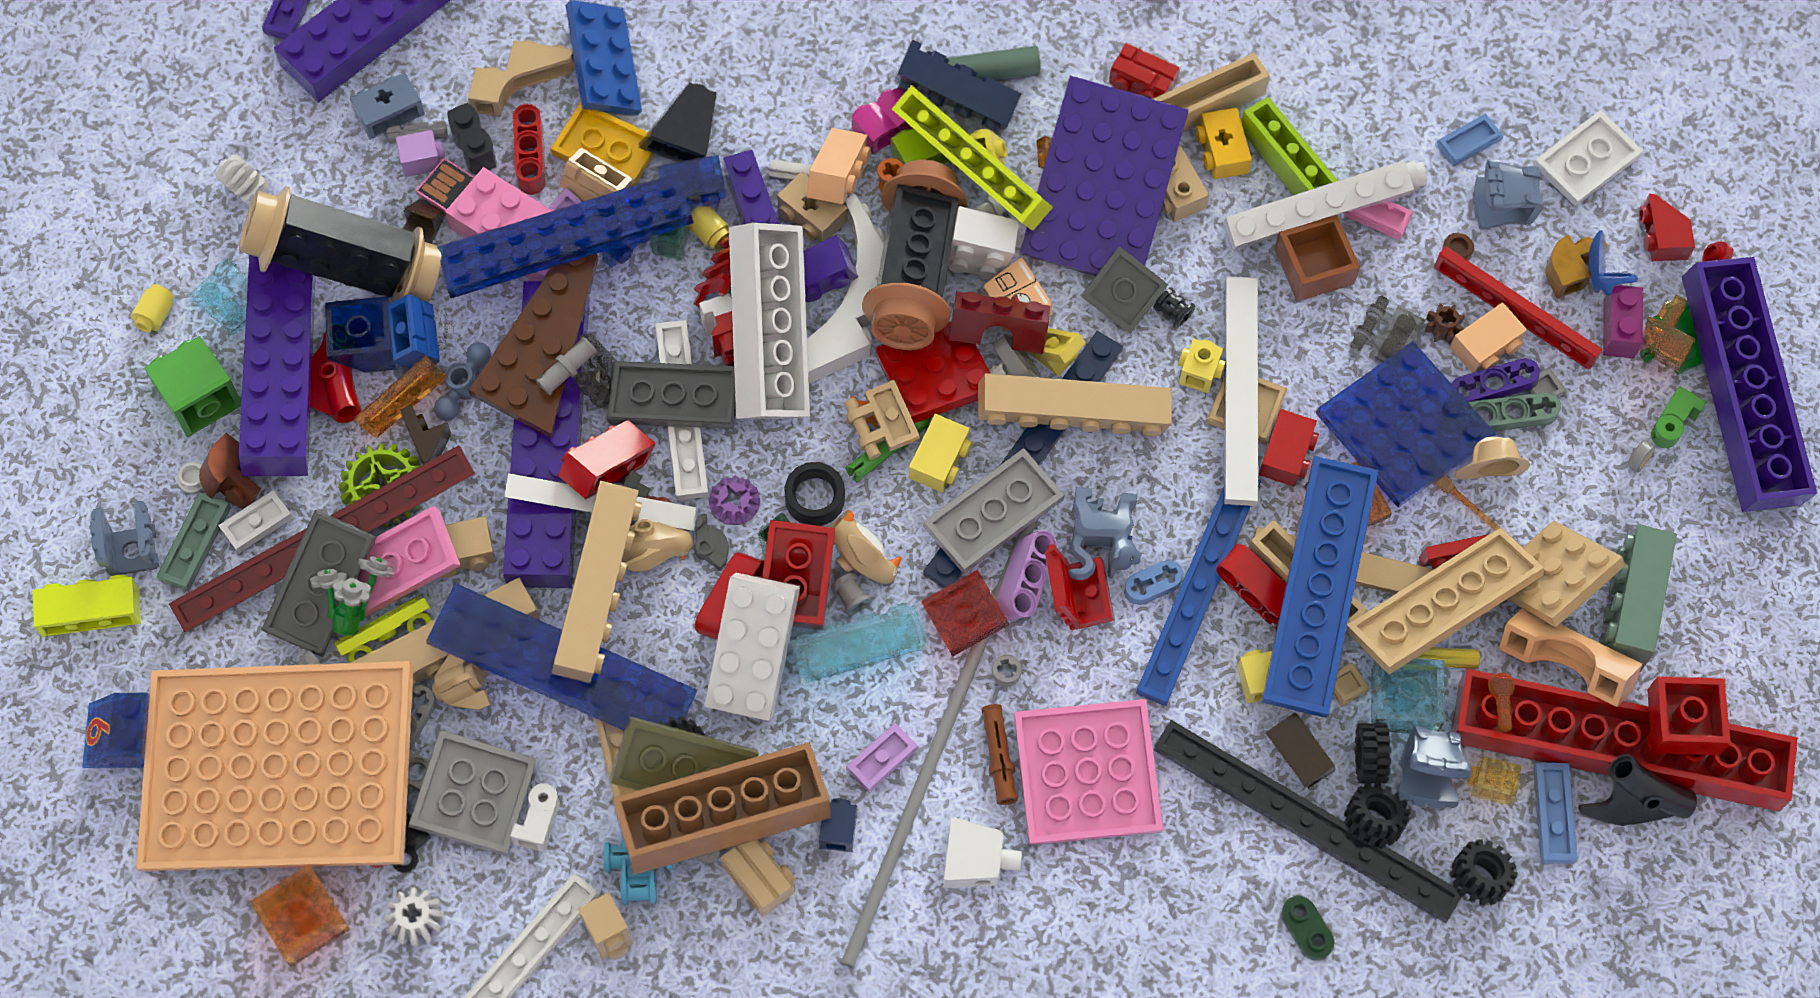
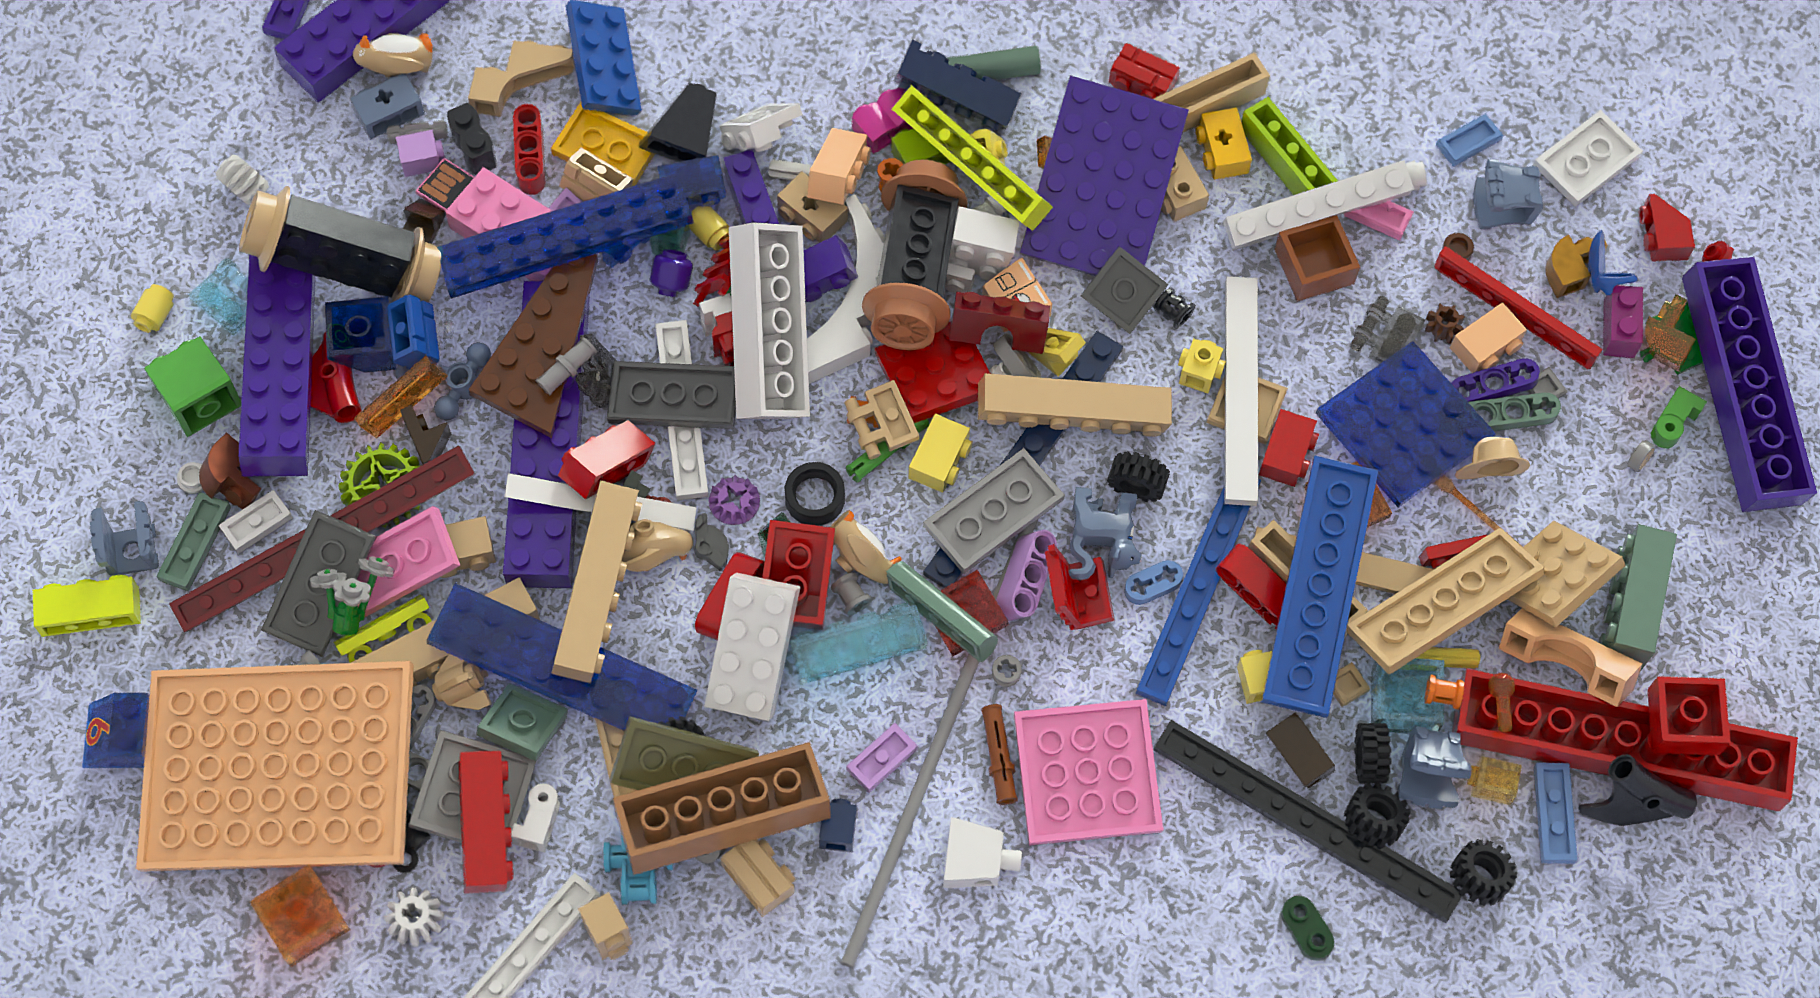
(395, 54): none -> tan animal
(483, 822): none -> red brick
(522, 722): none -> sand green plate
(671, 272): none -> dark purple head
(758, 127): none -> white plate
(941, 611): none -> sand green brick
(959, 279): none -> white plate
(1138, 476): none -> black tyre
(1444, 692): none -> orange bush

